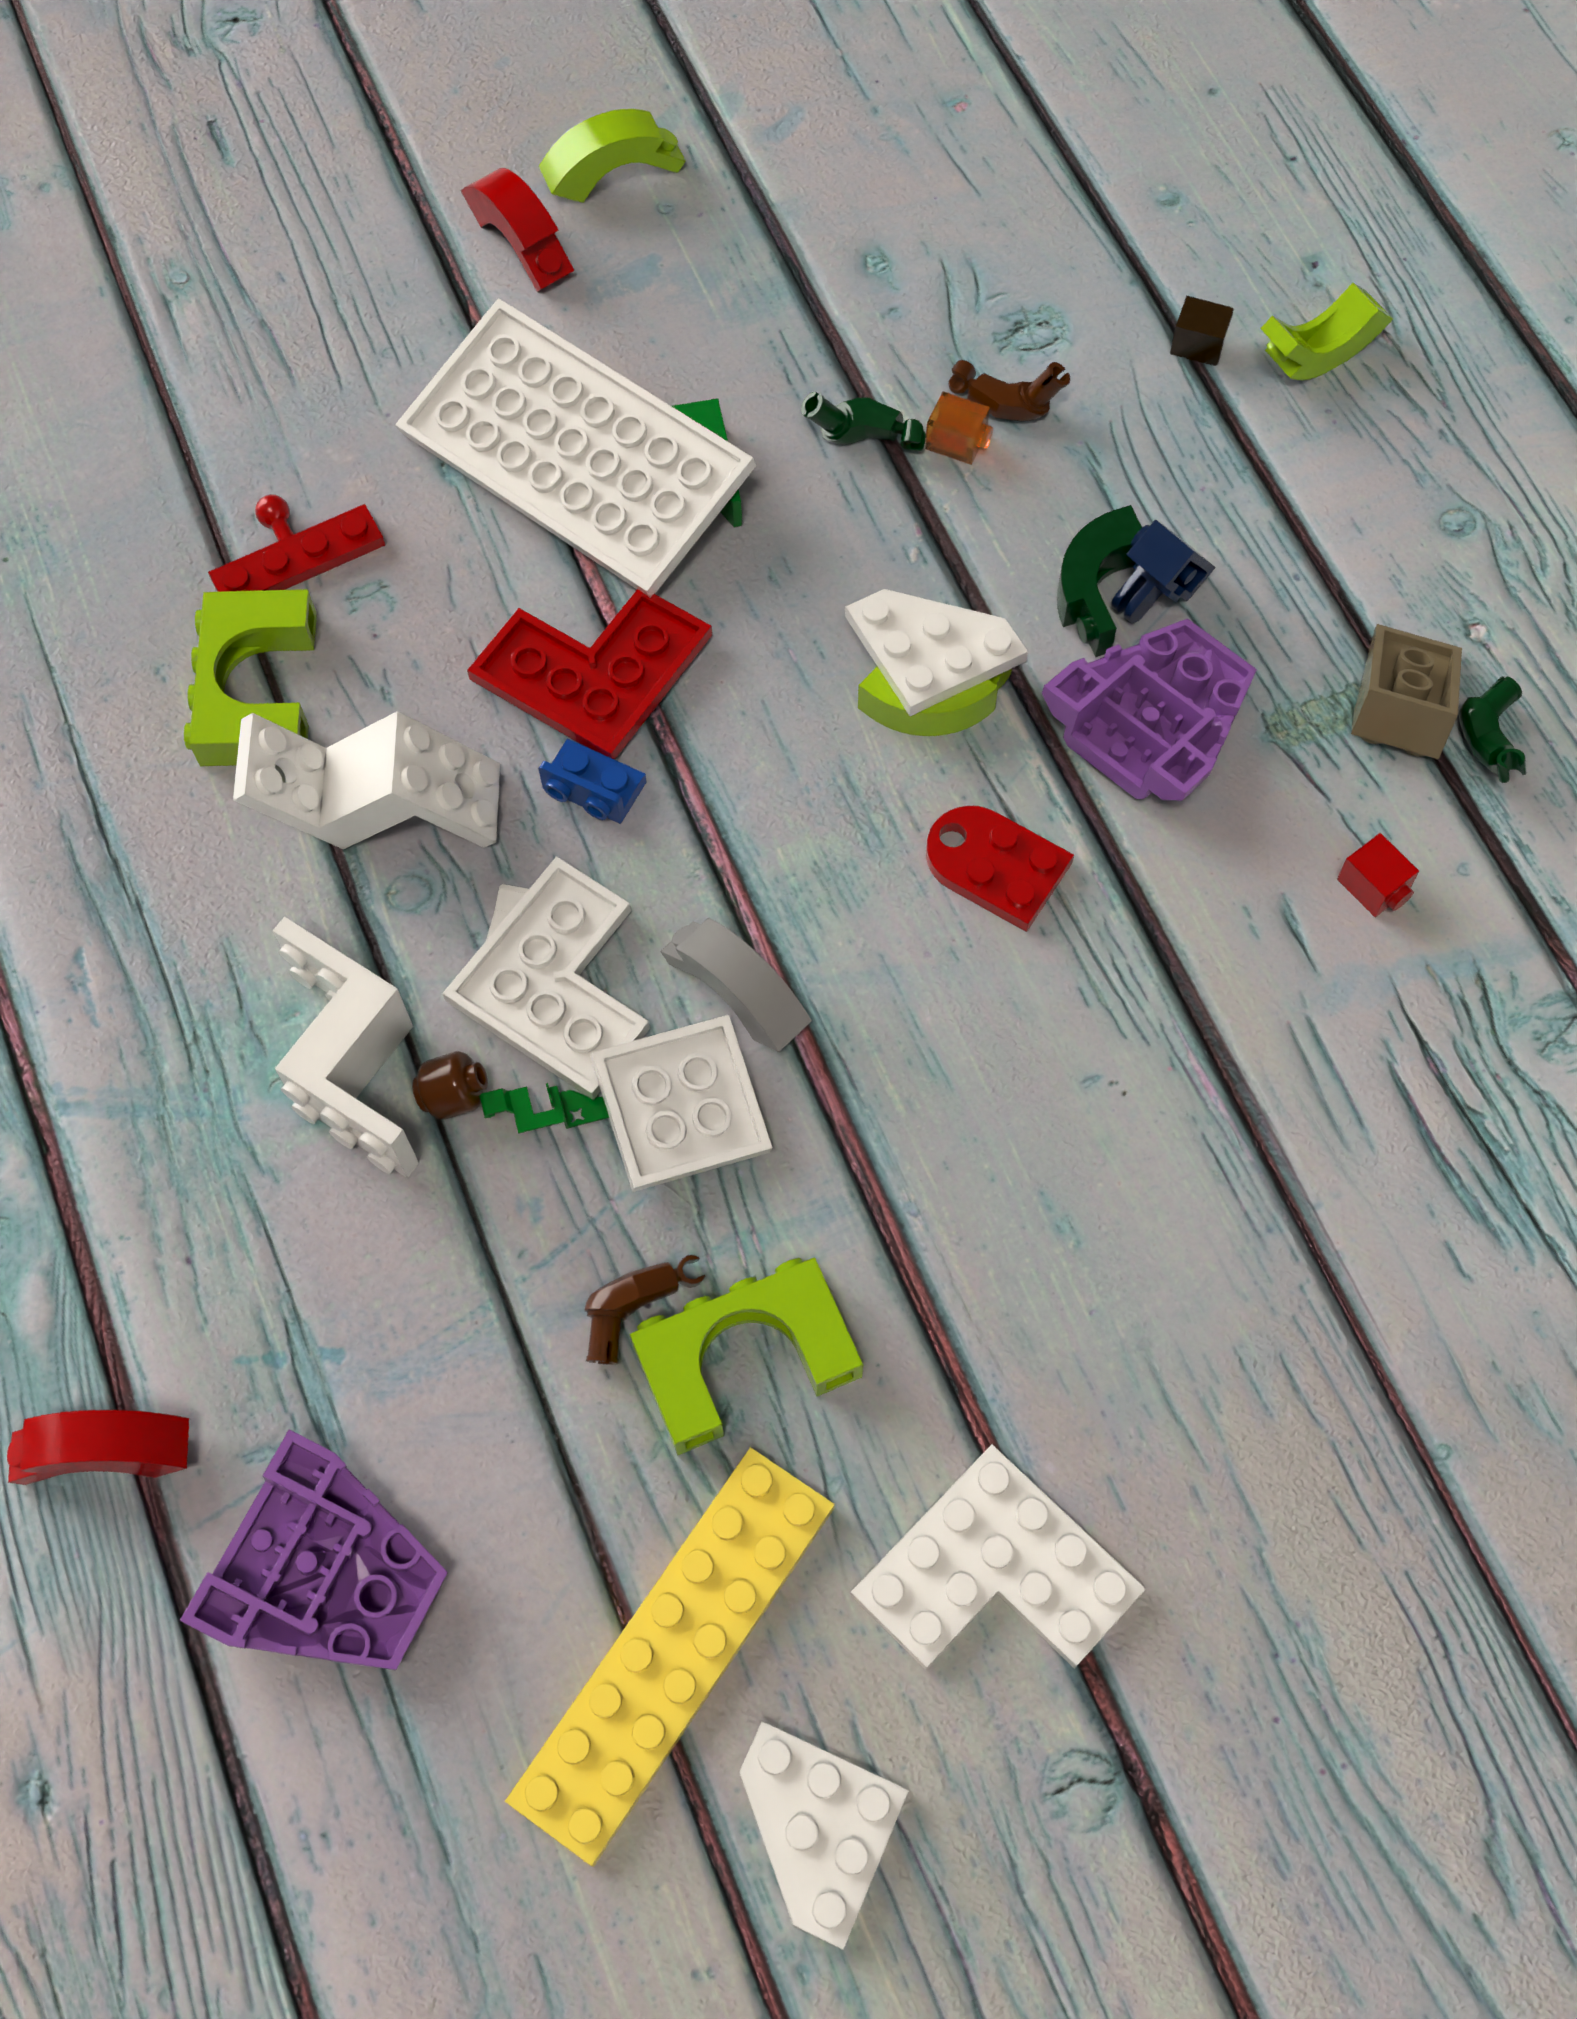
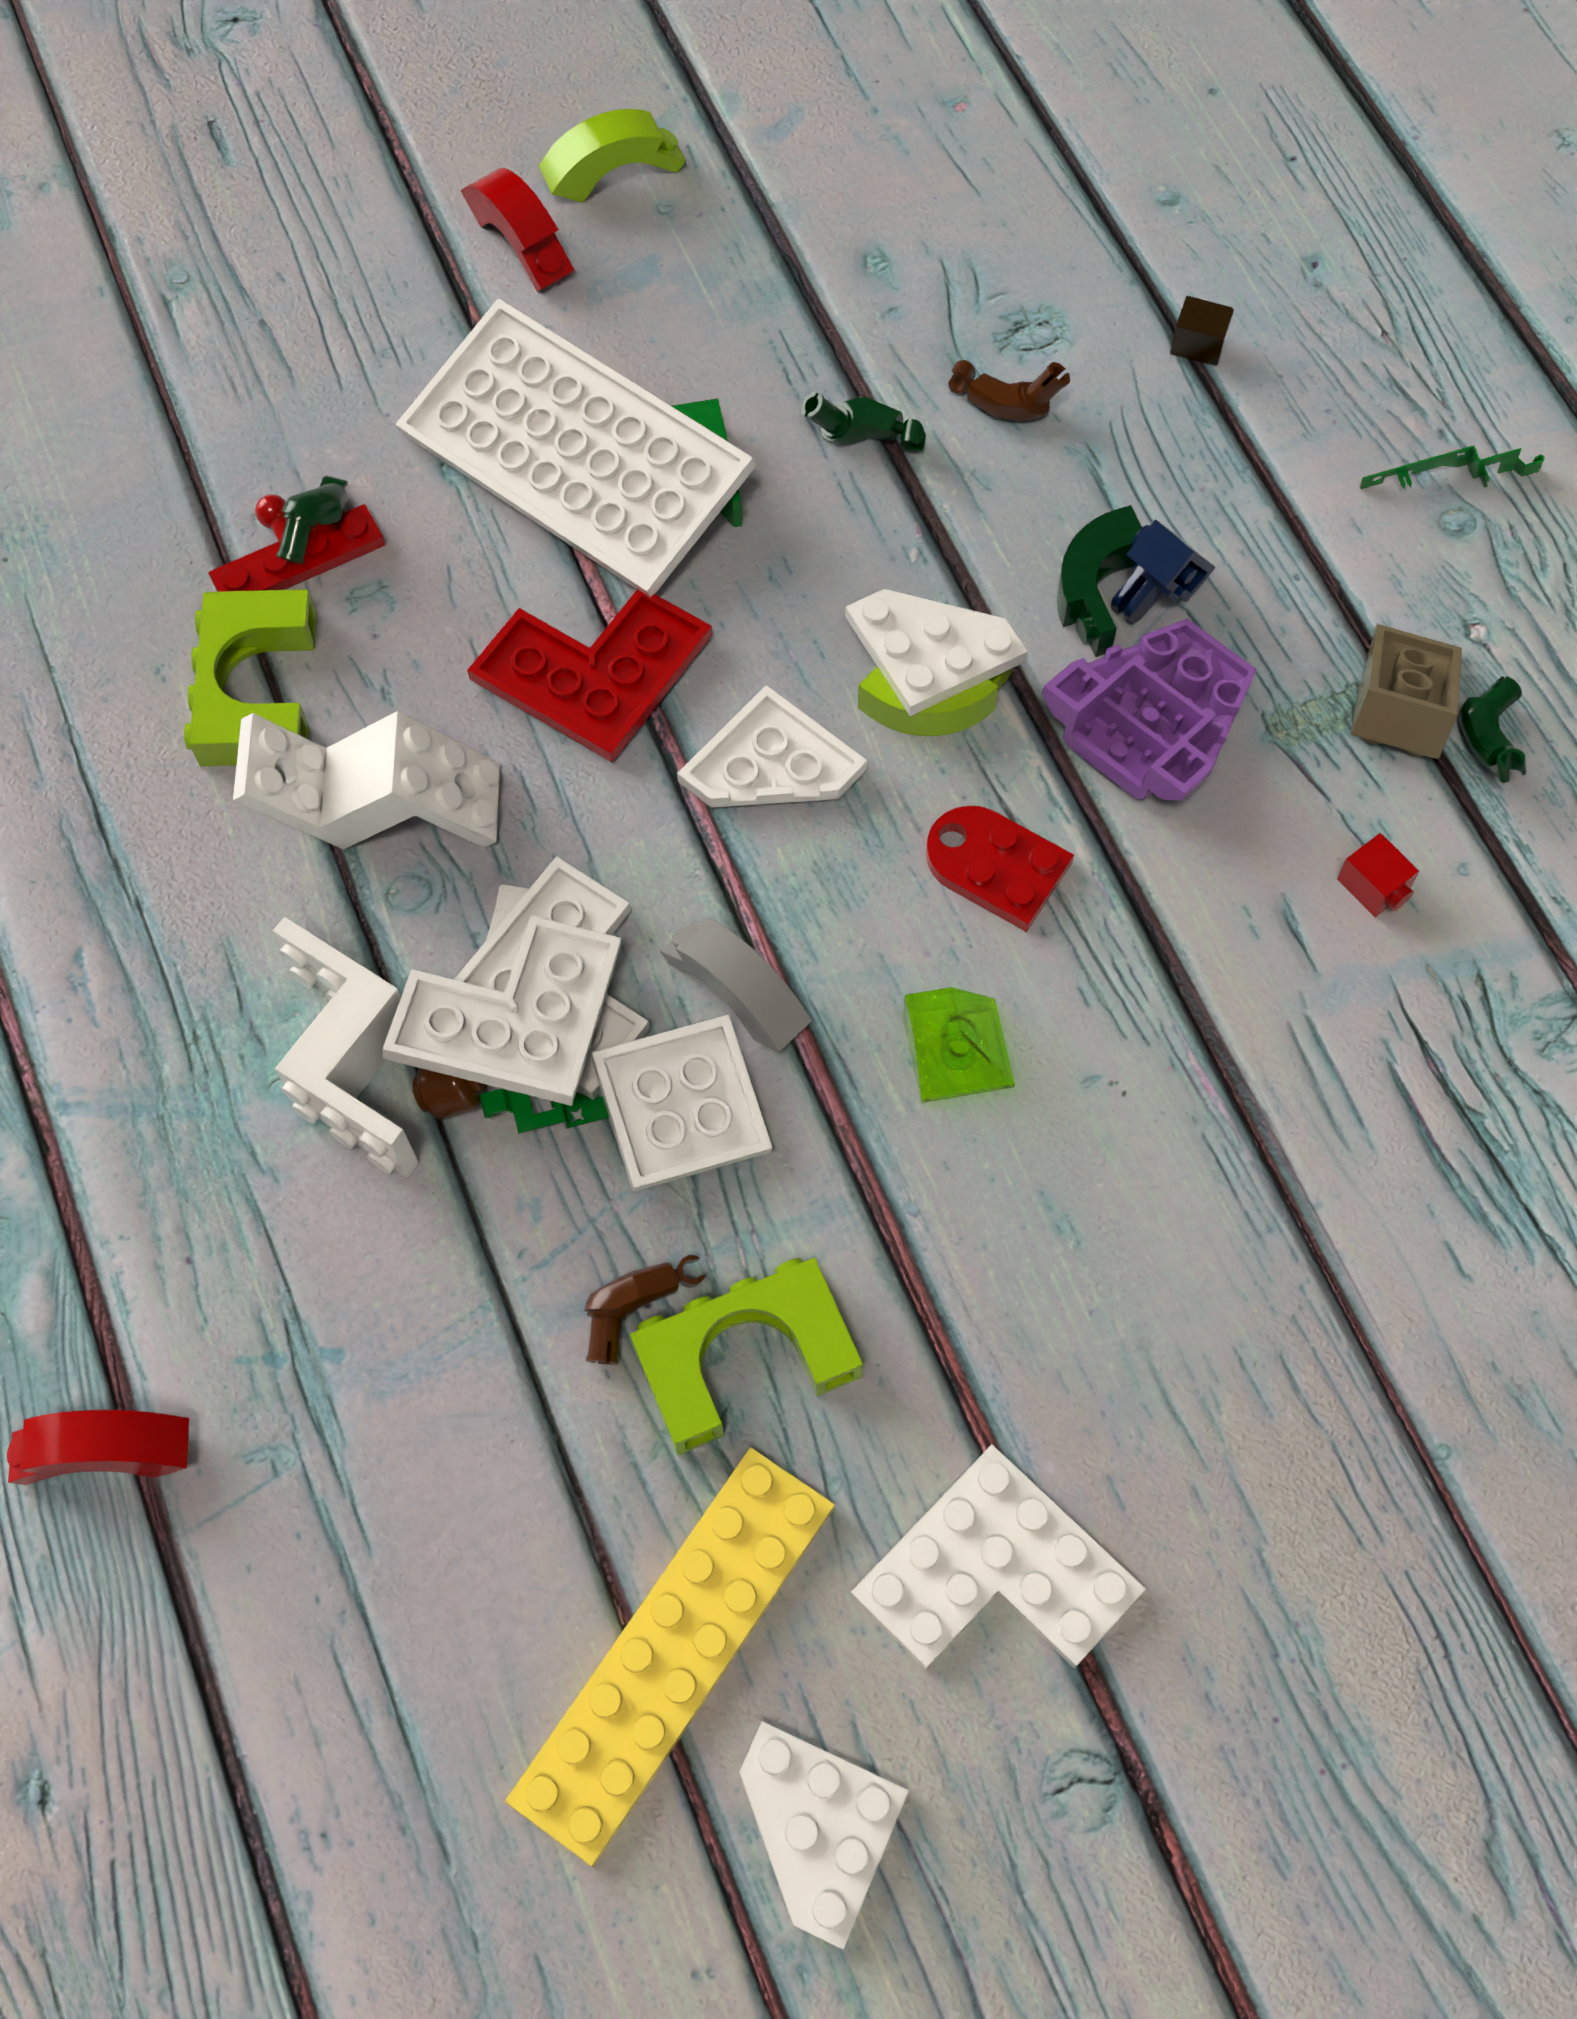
(307, 511): none -> dark green arm
(318, 1568): medium lavender wedge -> none
(515, 1039): none -> white plate
(592, 781): blue bracket -> none
(771, 757): none -> white plate
(956, 1044): none -> clear neon green slope
(958, 428): clear orange brick -> none
(1329, 338): lime arch -> none
(1508, 462): none -> green piece

